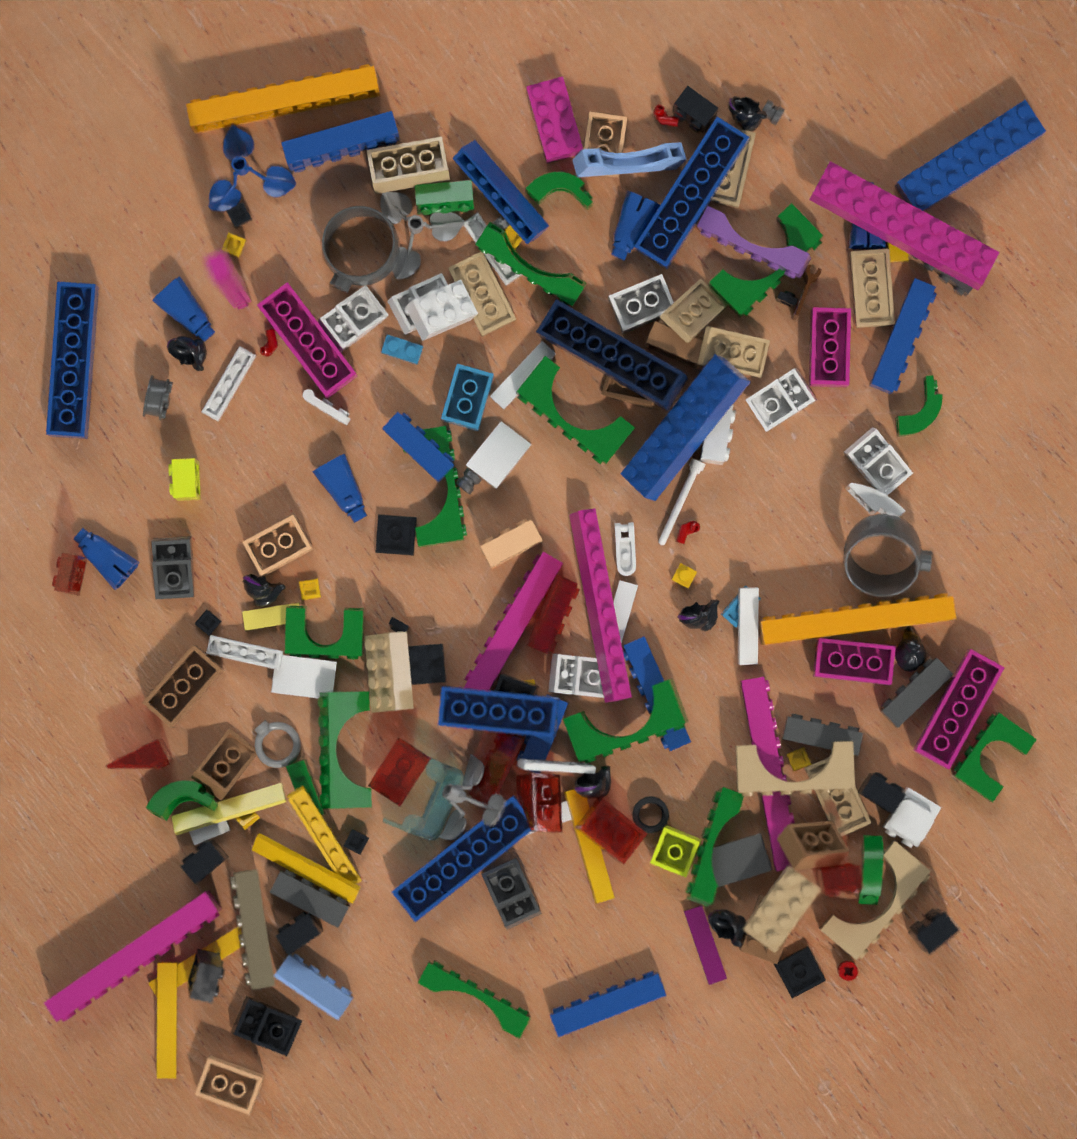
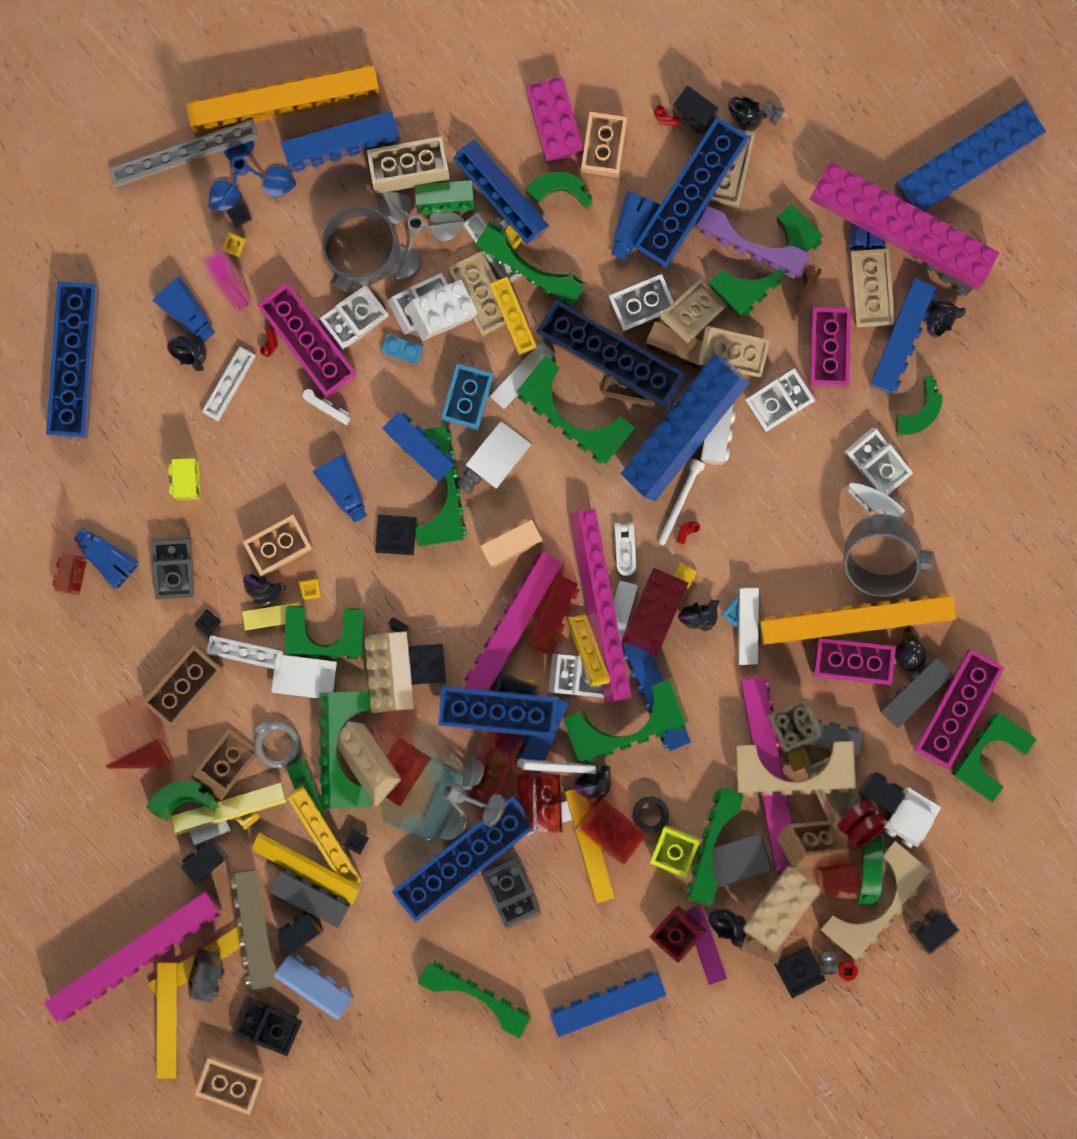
(157, 398): dark grey wheel -> none
(184, 153): none -> light grey tile
(366, 761): none -> tan slope
(513, 315): none -> yellow plate
(588, 650): none -> yellow plate
(599, 162): light blue arch -> none
(655, 612): none -> dark red brick
(678, 934): none -> dark red brick
(787, 298): black plate -> none
(794, 725): none -> dark tan brick
(828, 963): none -> flat silver wheel
(862, 824): none -> dark red wheel
(897, 254): yellow tile -> none
(942, 317): none -> black hair

